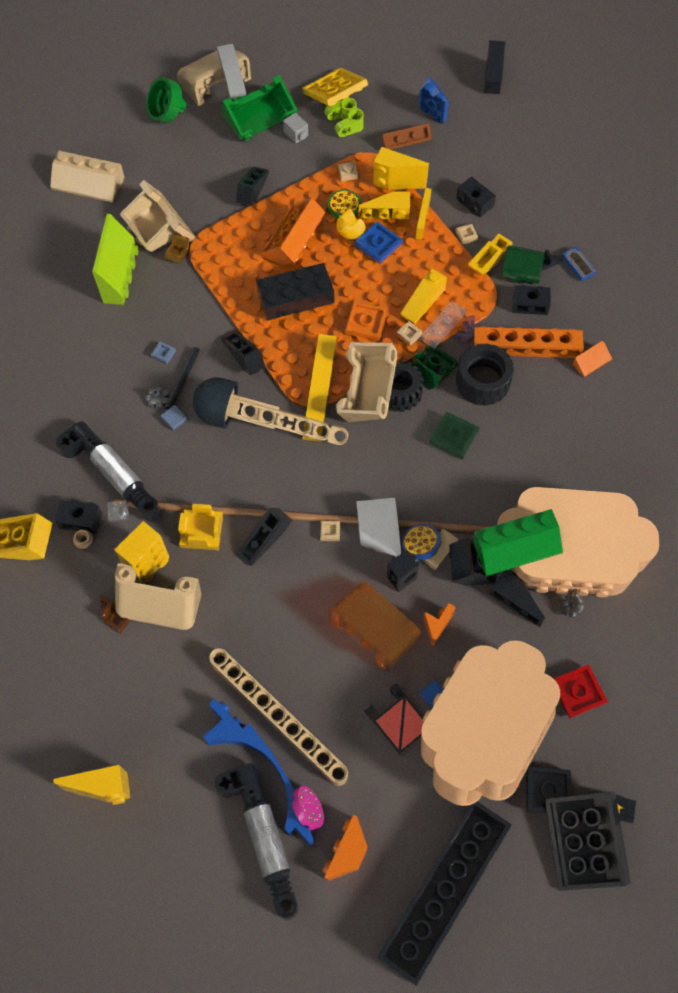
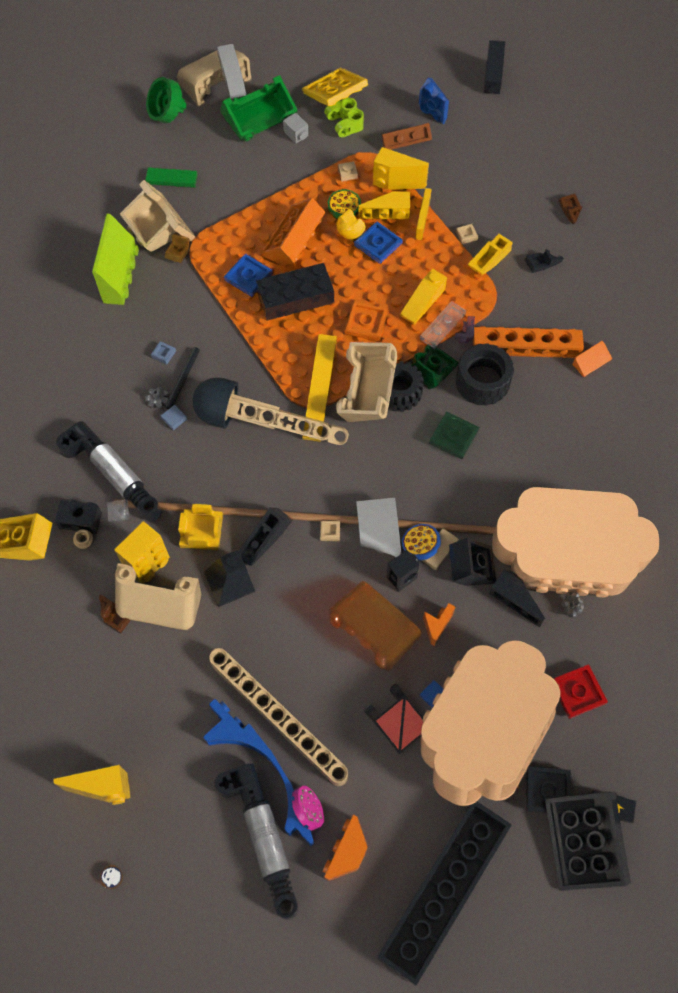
(86, 176): tan slope -> none
(111, 877): none -> tile
(171, 177): none -> green tile
(229, 578): none -> black slope
(244, 352): black slope -> none
(245, 273): none -> blue tile
(251, 185): black slope -> none
(409, 333): tan plate -> none
(475, 197): black brick -> none
(518, 542): green slope -> none
(523, 265): dark green slope -> none
(531, 300): black brick -> none
(570, 207): none -> reddish brown slope
(578, 263): tile -> none

